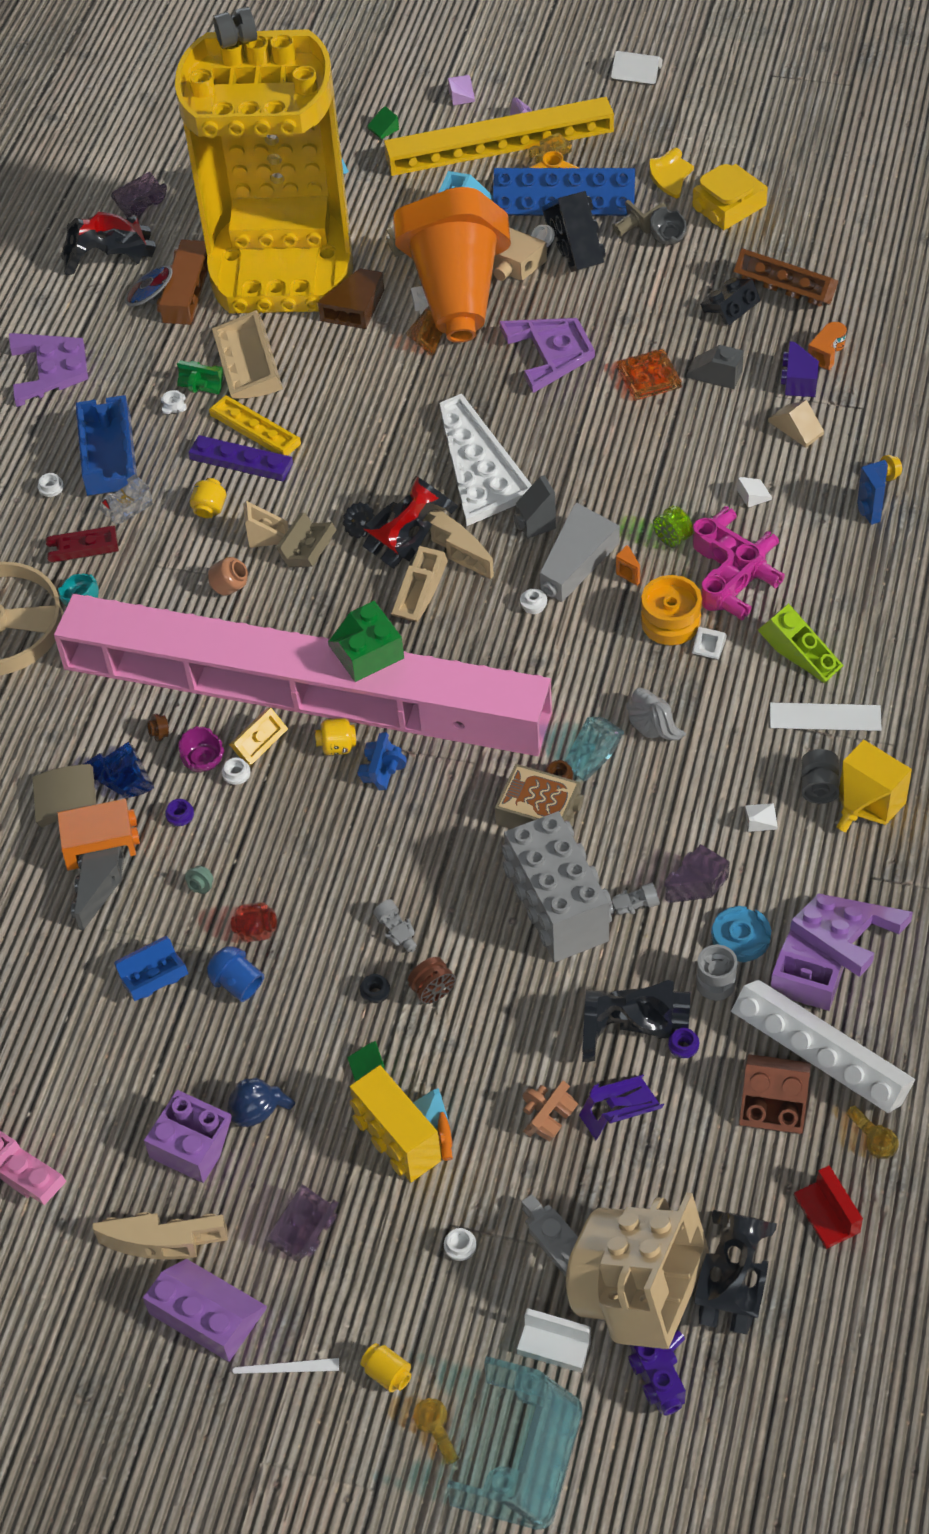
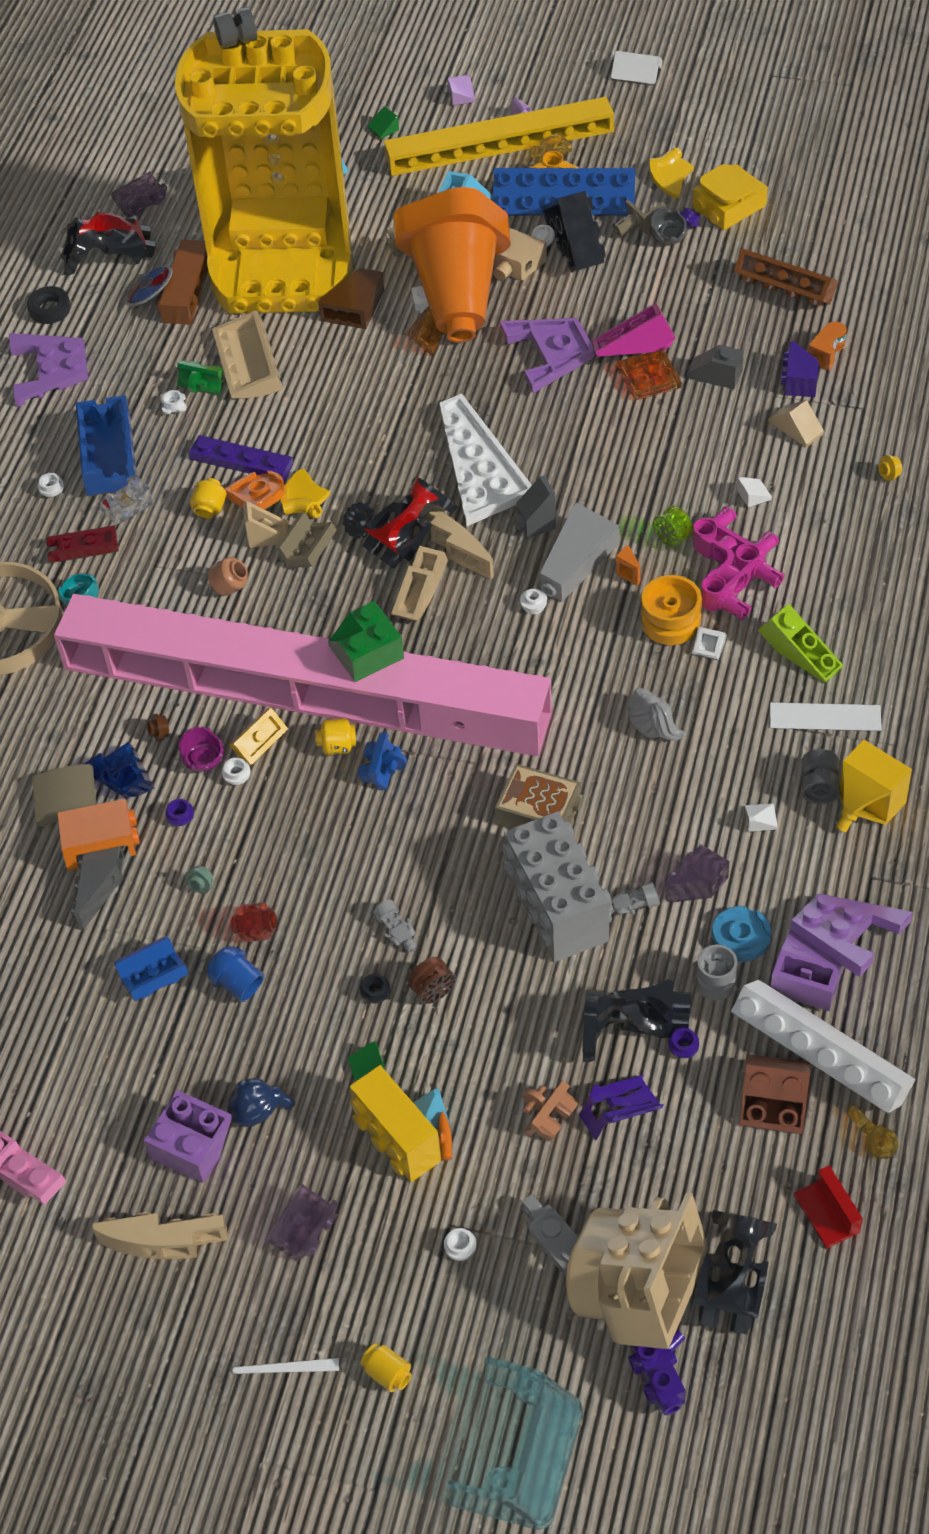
(49, 315): none -> black tyre
(203, 1308): medium lavender slope -> none
(254, 426): yellow tile -> none
(259, 489): none -> orange tile
(303, 495): none -> yellow arm
(430, 1417): clear yellow plate -> none
(554, 1340): white panel -> none
(560, 767): reddish brown plate -> none
(593, 746): clear light blue slope -> none
(638, 334): none -> dark pink slope
(691, 217): none -> dark purple plate
(732, 299): black bracket -> none
(872, 491): blue bracket -> none

